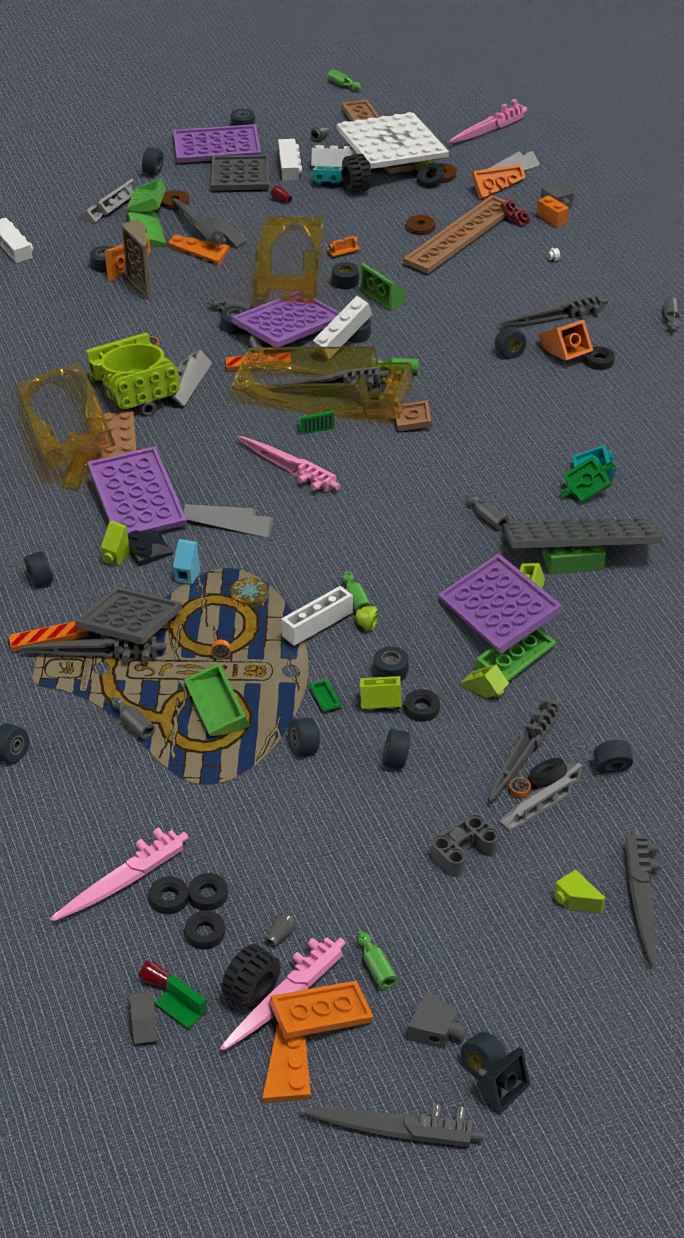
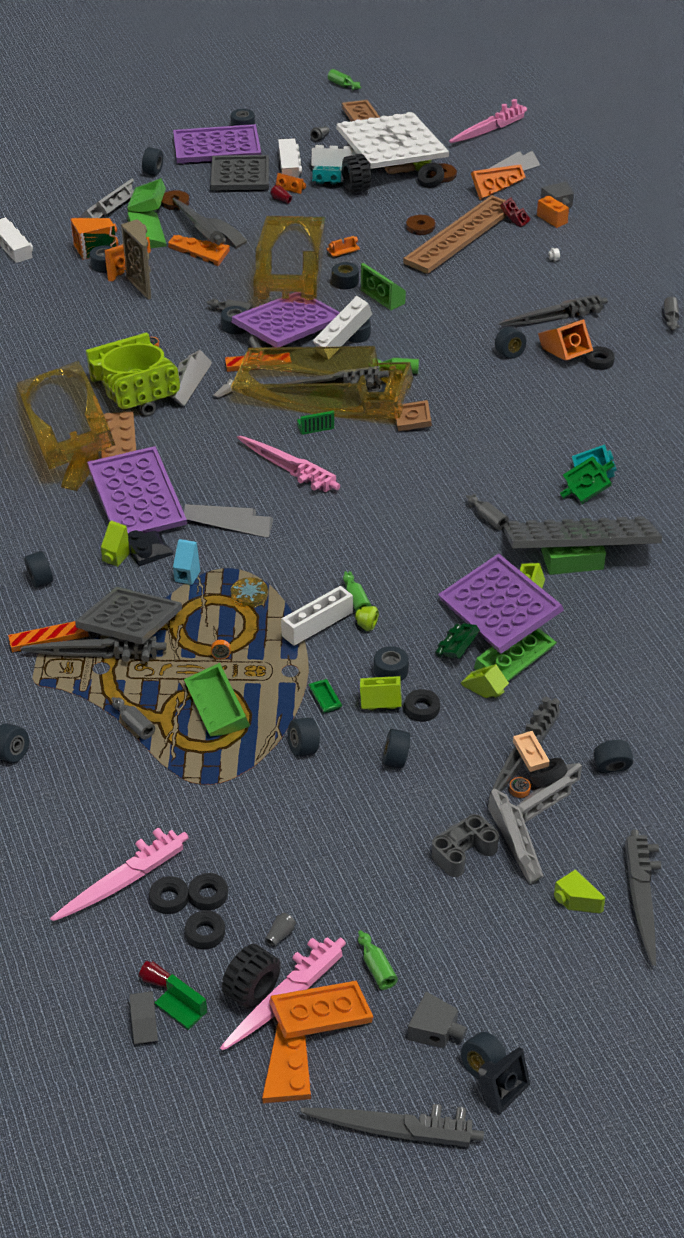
(92, 233): none -> orange slope
(224, 390): none -> light grey bar
(290, 183): none -> orange hinge
(457, 640): none -> dark green plate
(513, 828): none -> light grey wedge
(531, 751): none -> light nougat plate

